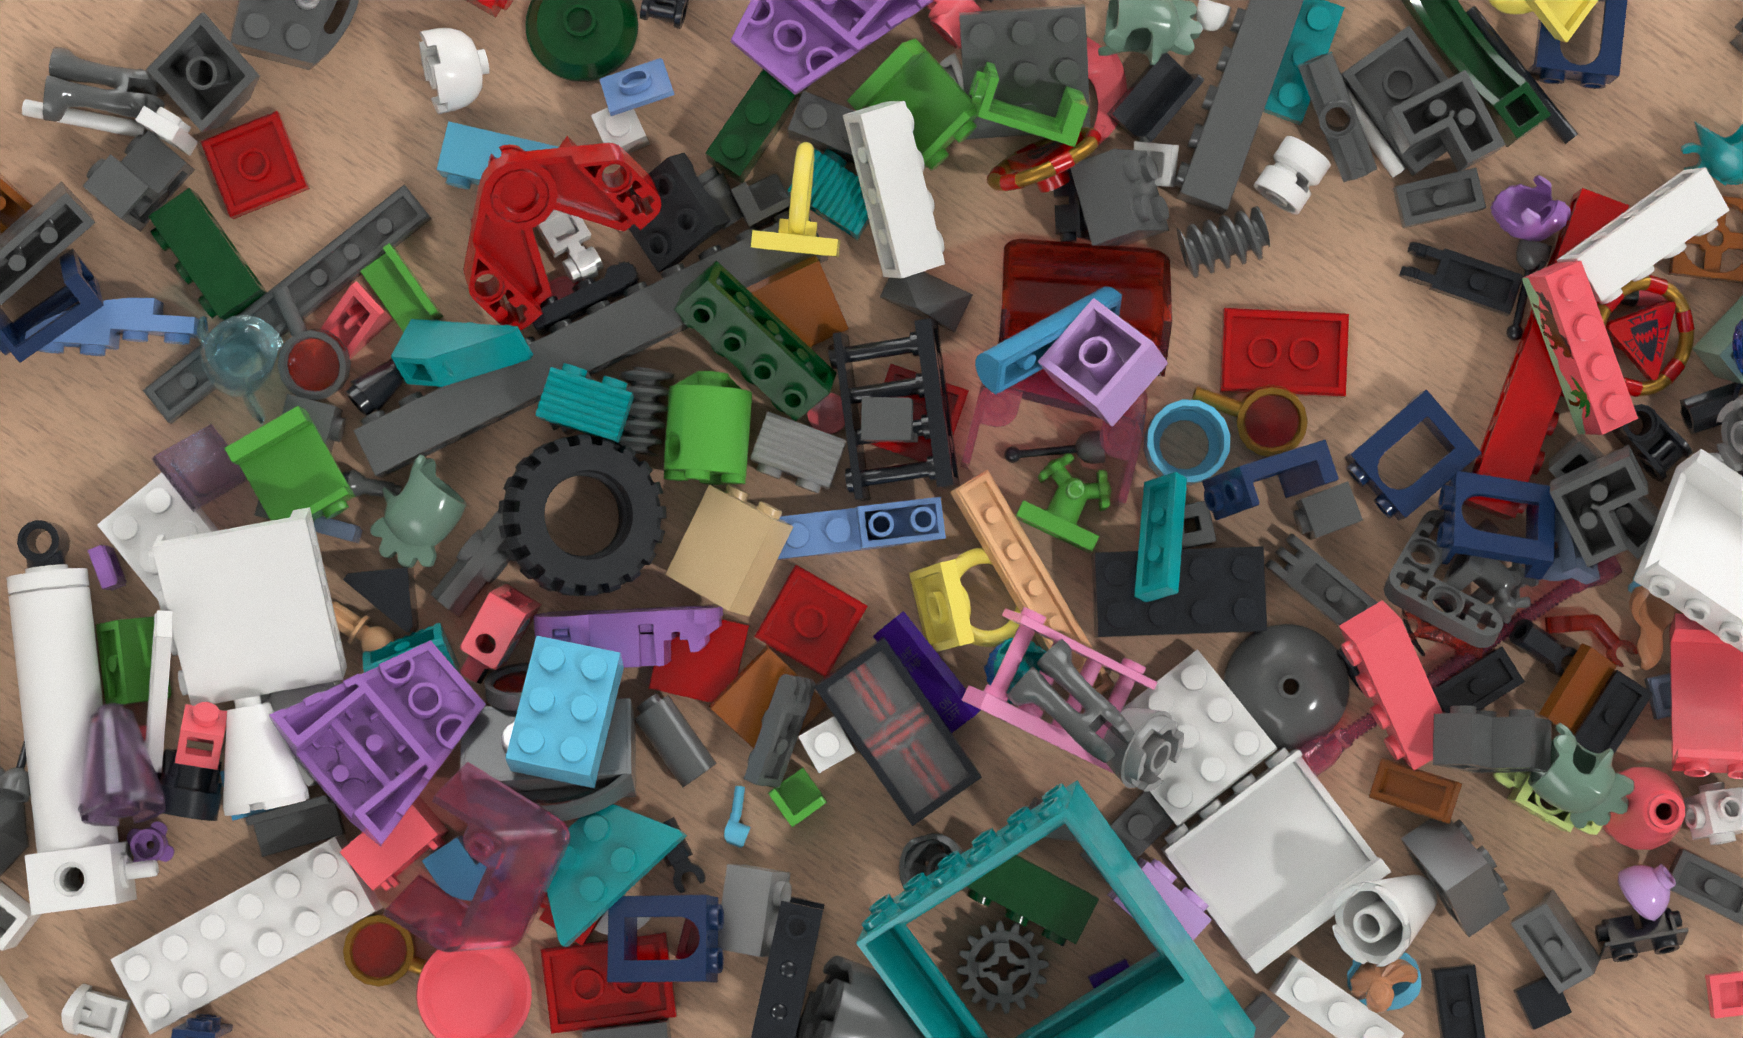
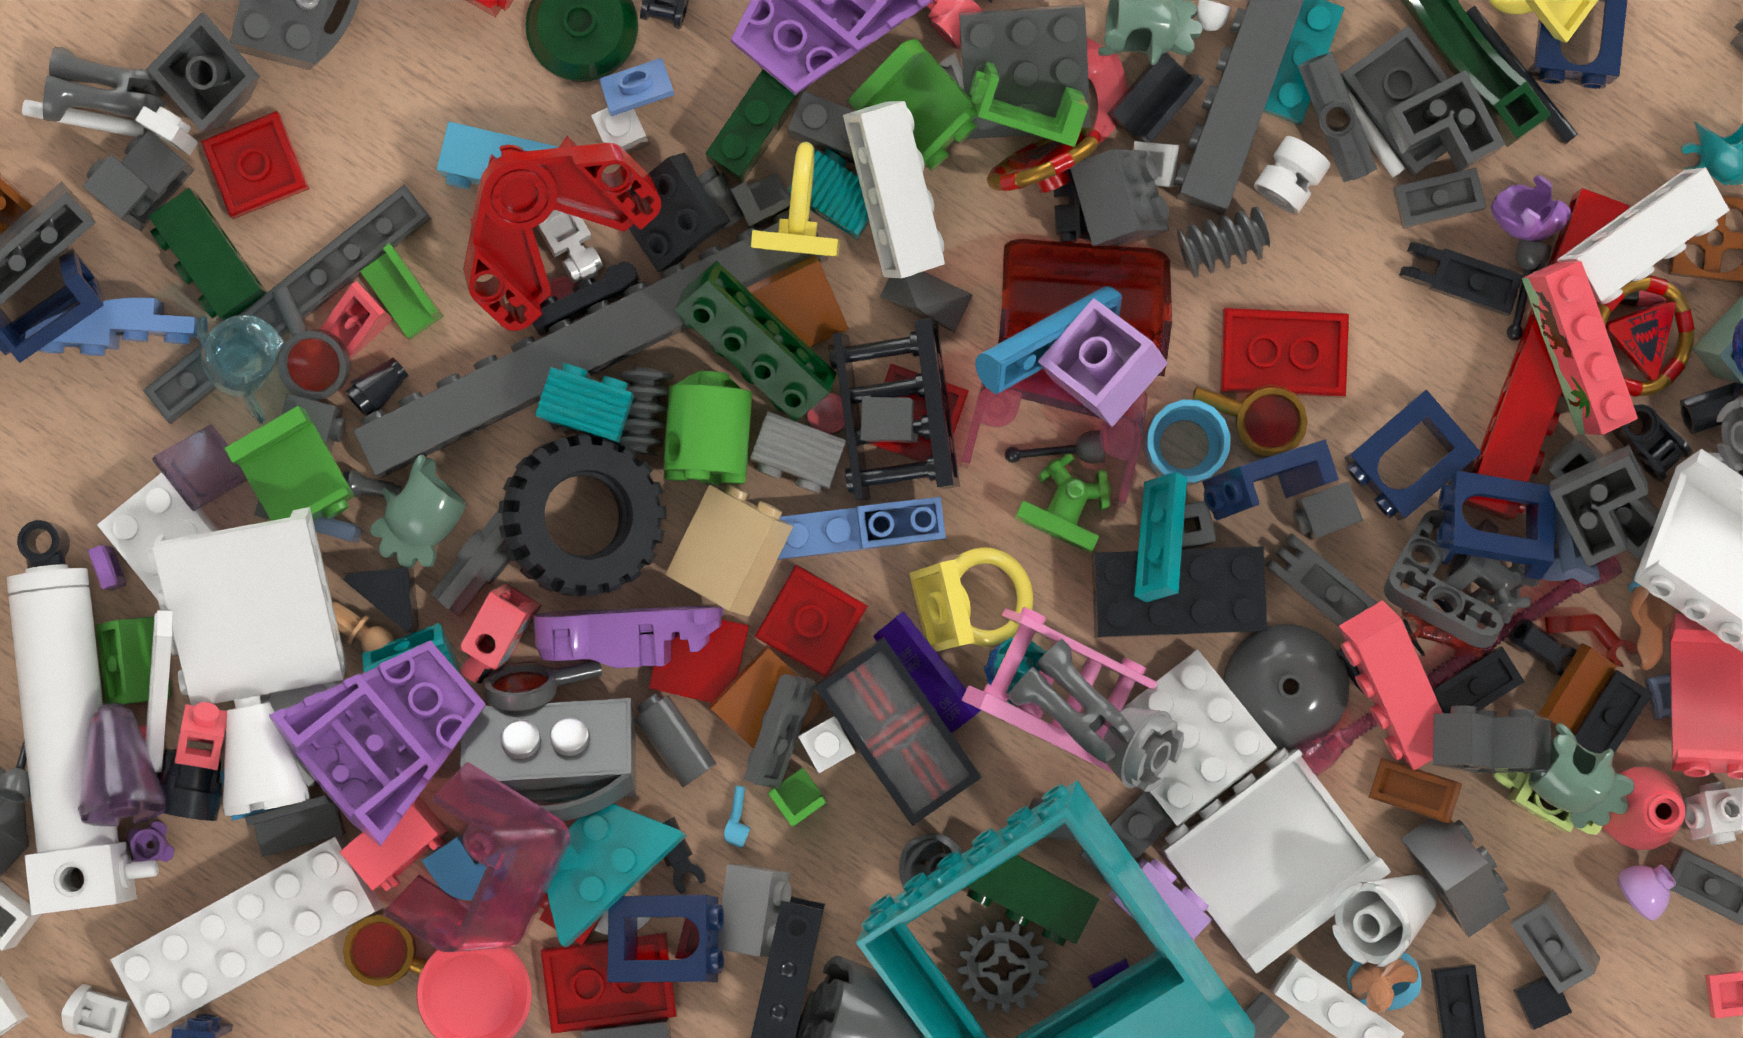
(452, 67): white cylinder -> none
(455, 351): teal slope -> none
(565, 711): medium azure brick -> none
(1020, 564): light nougat tile -> none
(1625, 941): black hinge -> none

